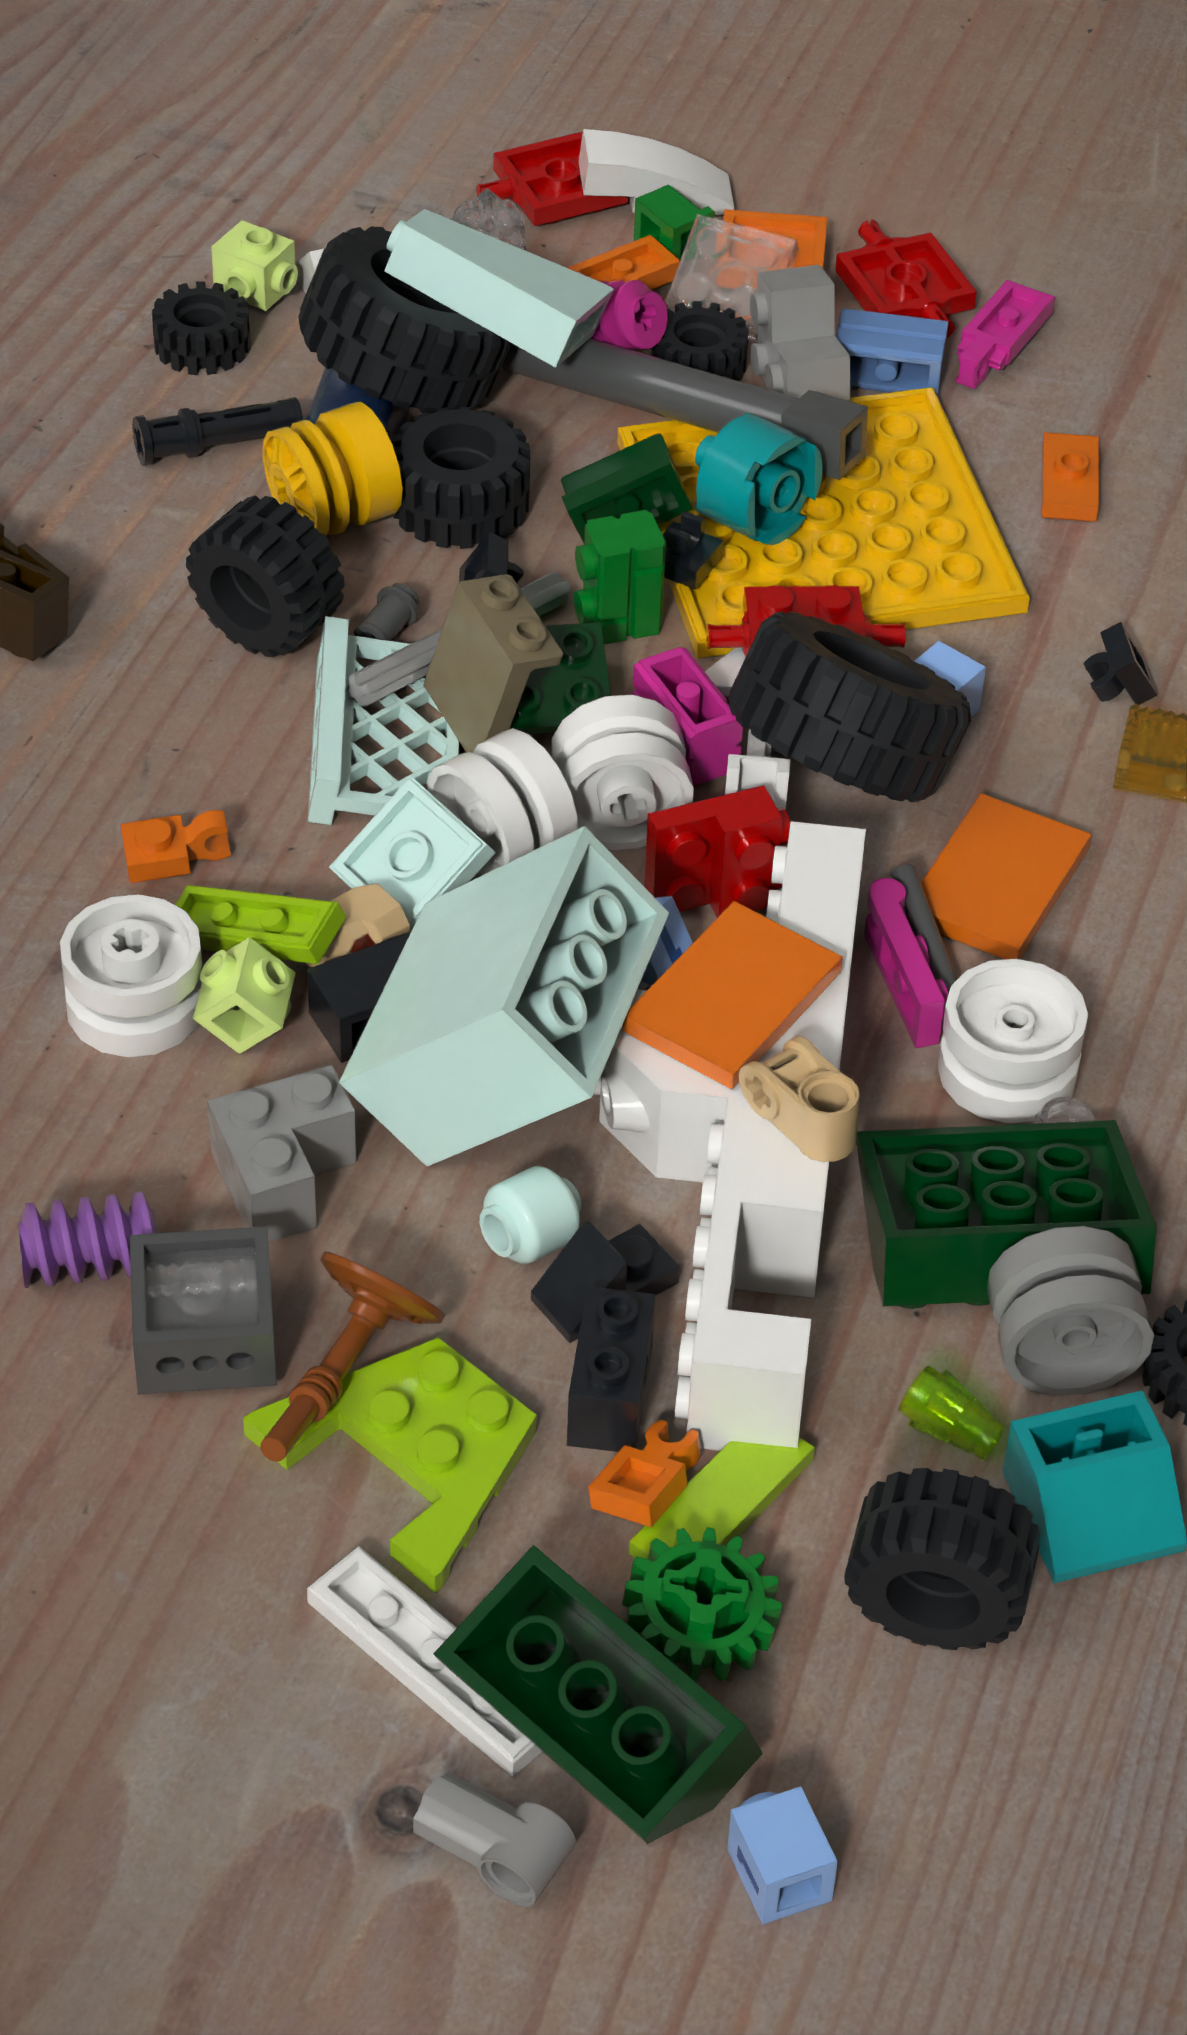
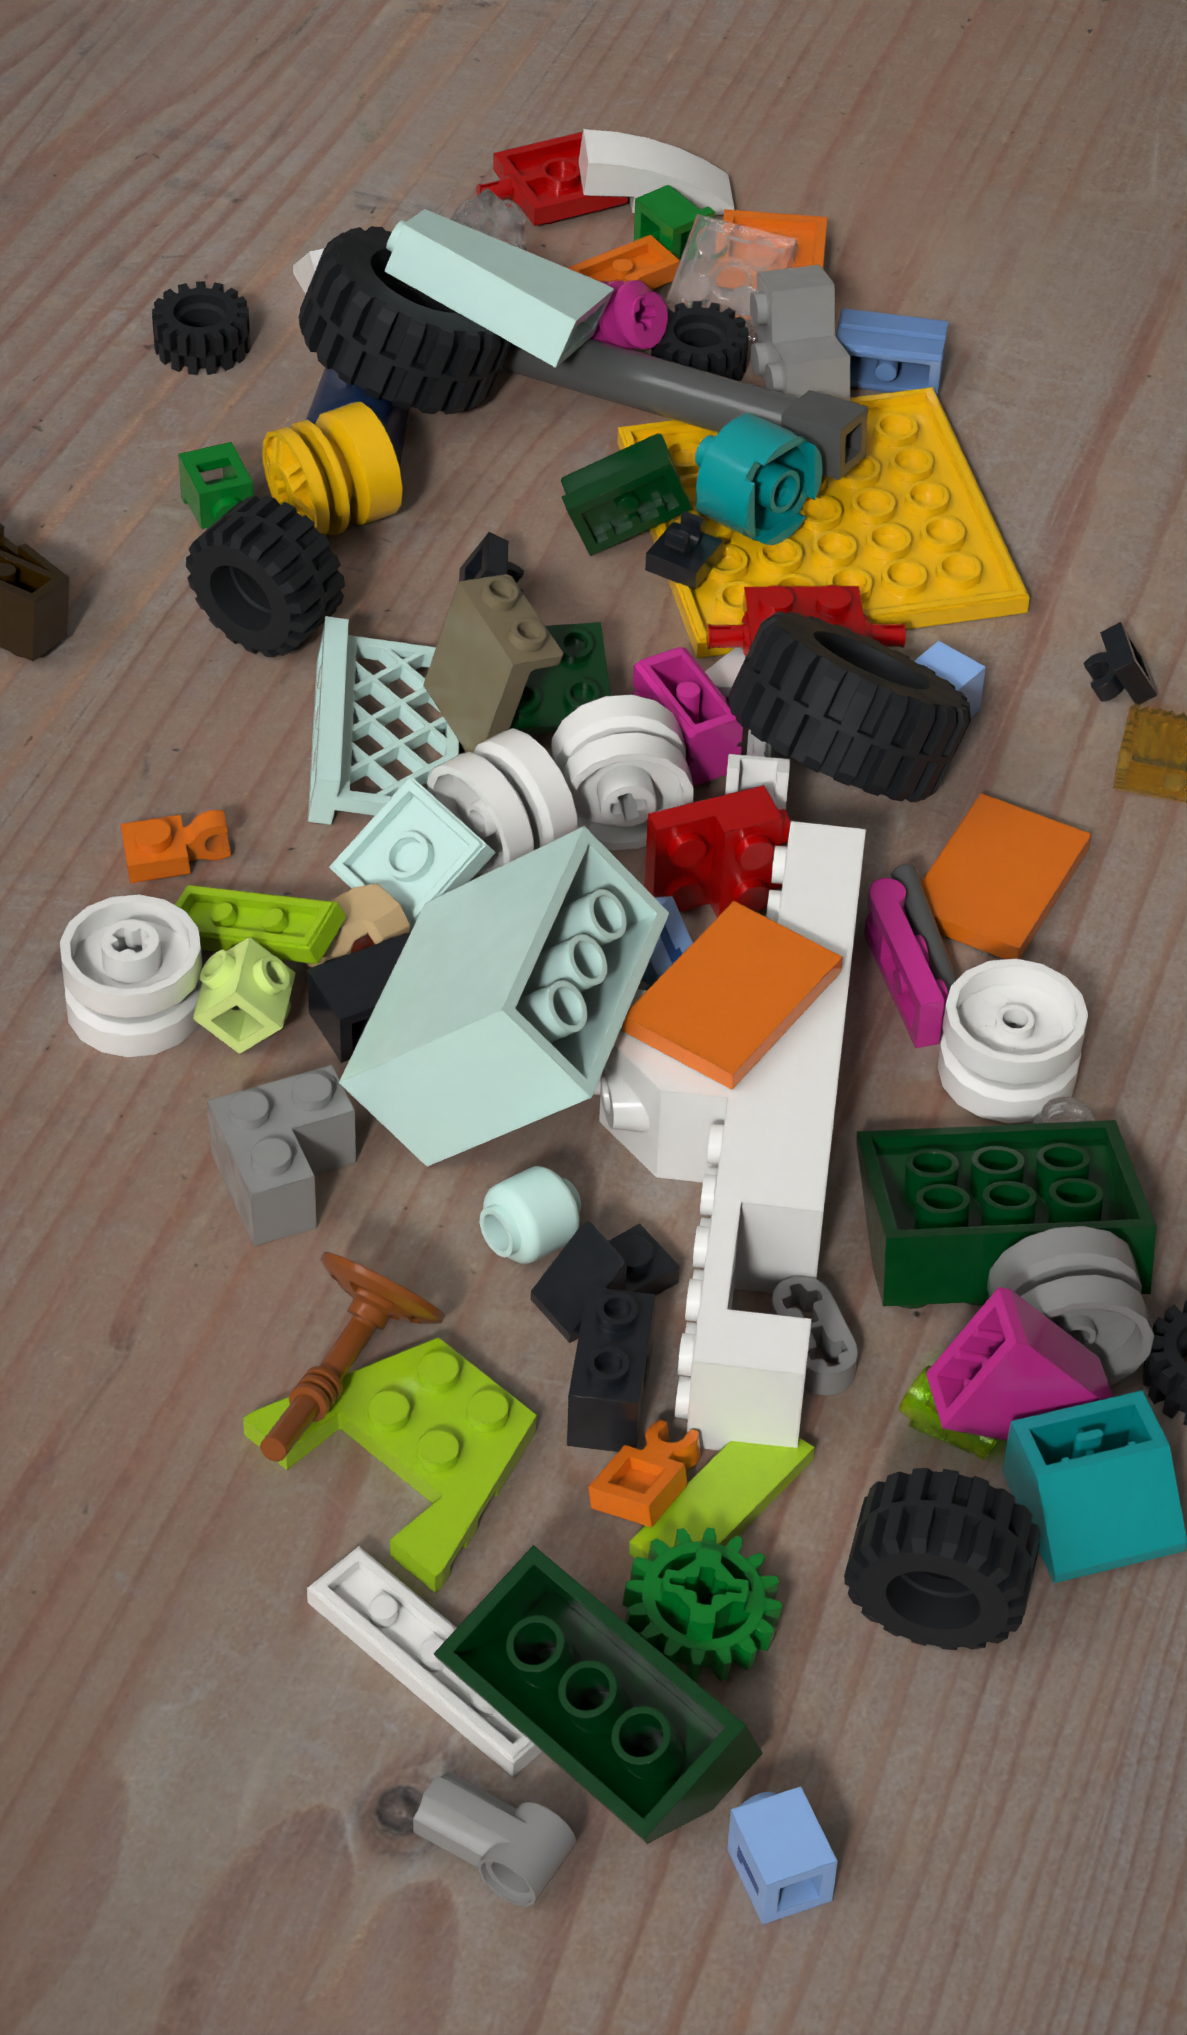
(82, 1238): medium lavender piece -> none
(192, 432): black pin -> none
(202, 1310): dark grey piece -> none
(215, 497): none -> green brick
(255, 264): yellowish green brick -> none
(395, 607): dark grey pin -> none
(415, 659): light grey axle -> none
(462, 476): black tyre -> none
(622, 576): green brick -> none
(805, 1099): tan piece -> none
(826, 1331): none -> light grey beam
(905, 276): red plate -> none
(1001, 330): dark pink hinge -> none
(1011, 1368): none -> dark pink slope
(1070, 477): orange plate -> none

